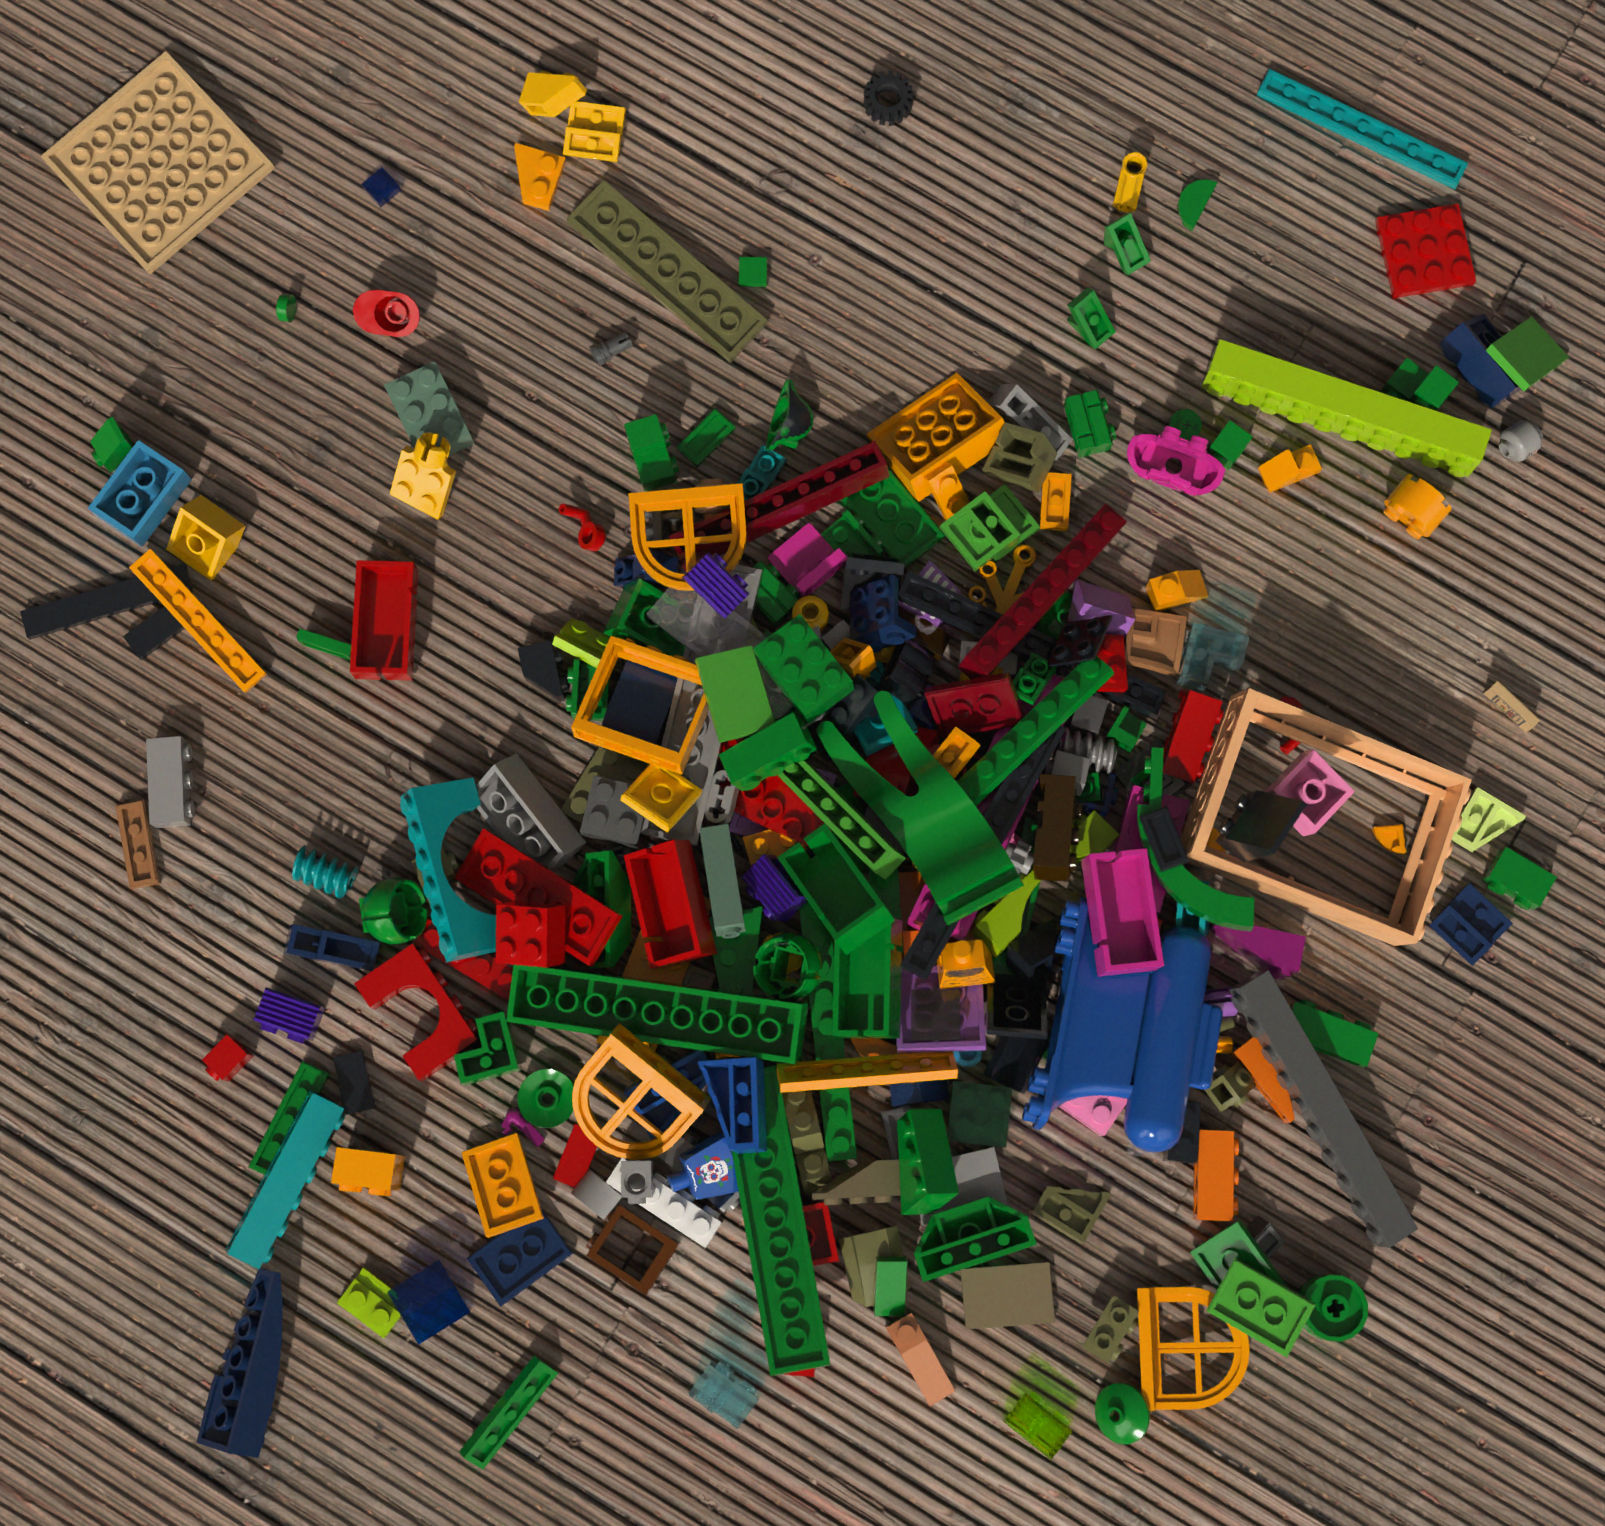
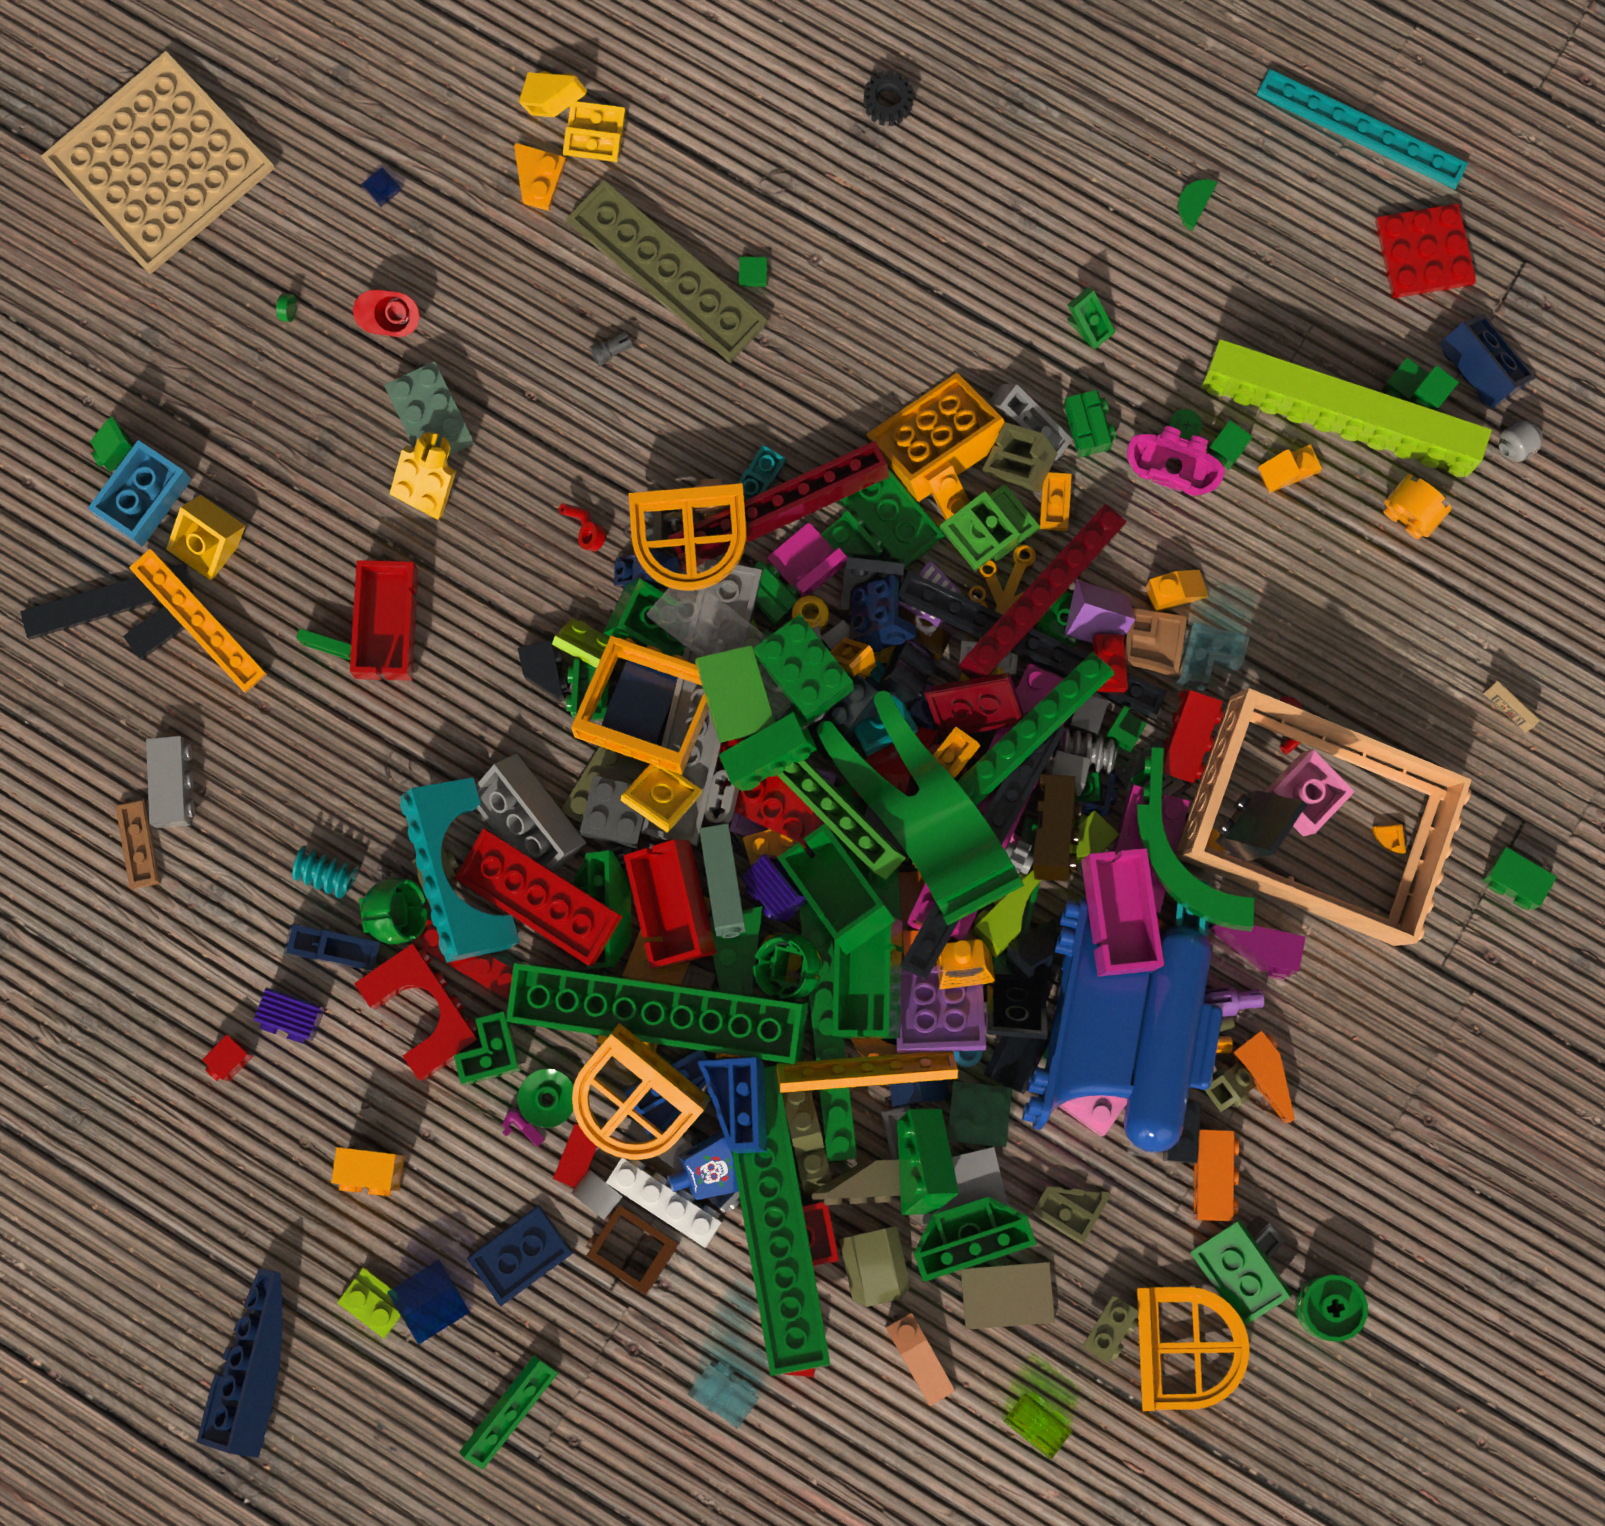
(285, 1179): teal brick -> none
(306, 1079): green tile -> none
(354, 1083): black tile -> none
(502, 1185): light orange plate -> none
(530, 934): red brick -> none
(630, 1168): light grey brick -> none
(649, 446): green brick -> none
(706, 438): green tile -> none
(716, 584): dark purple brick -> none
(790, 419): hat -> none
(890, 1286): green tile -> none
(935, 1014): clear smoke piece -> none
(1033, 678): green slope -> none
(1078, 643): black hinge -> none
(1127, 243): green slope -> none
(1129, 183): yellow piece -> none
(1132, 1409): green dish -> none
(1163, 839): black tile -> none
(1261, 1307): bright green tile -> none
(1323, 1109): dark grey brick -> none
(1335, 1036): green brick -> none
(1470, 924): dark blue slope -> none
(1484, 819): yellowish green wing -> none
(1527, 353): bright green tile -> none

